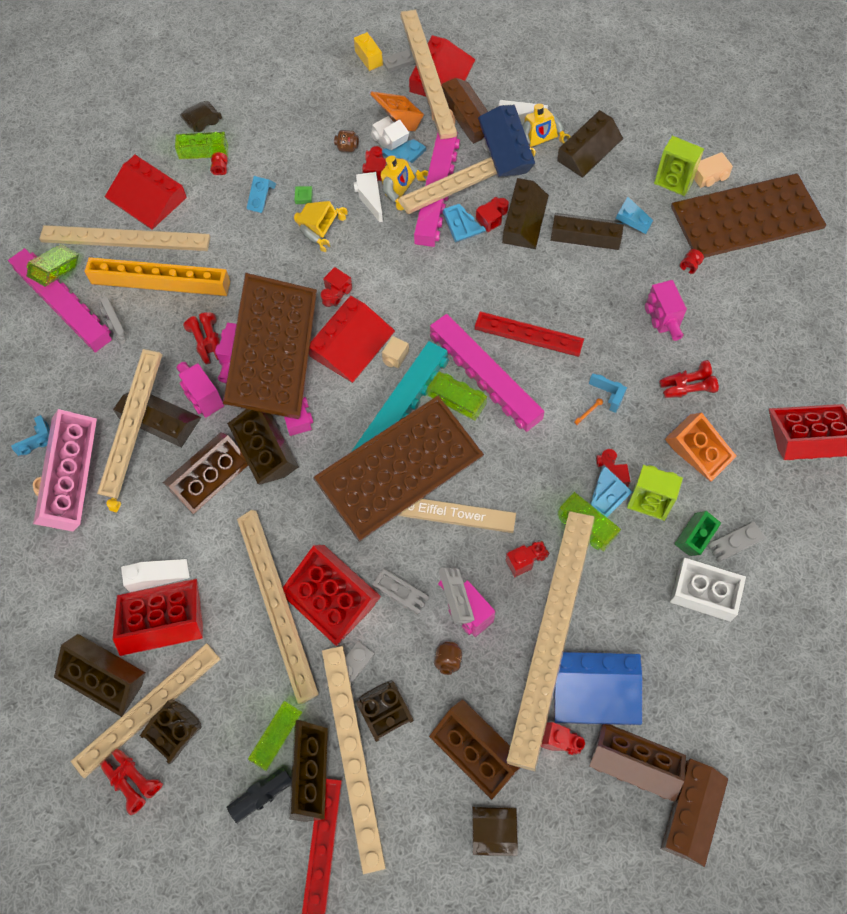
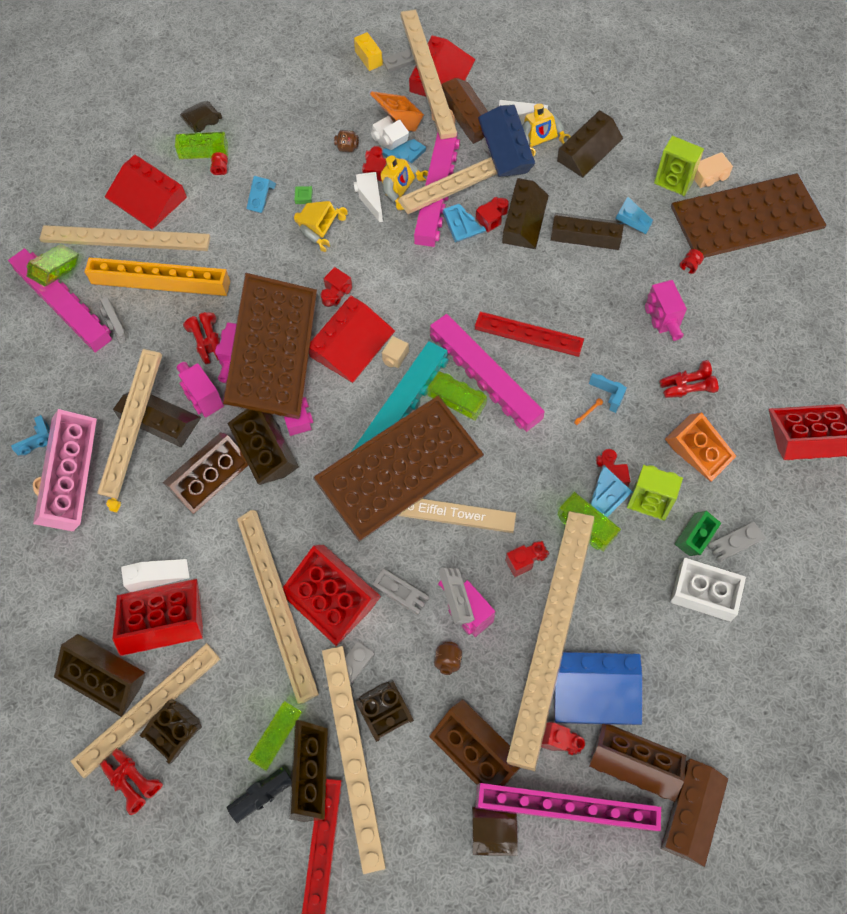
(568, 807): none -> dark pink brick

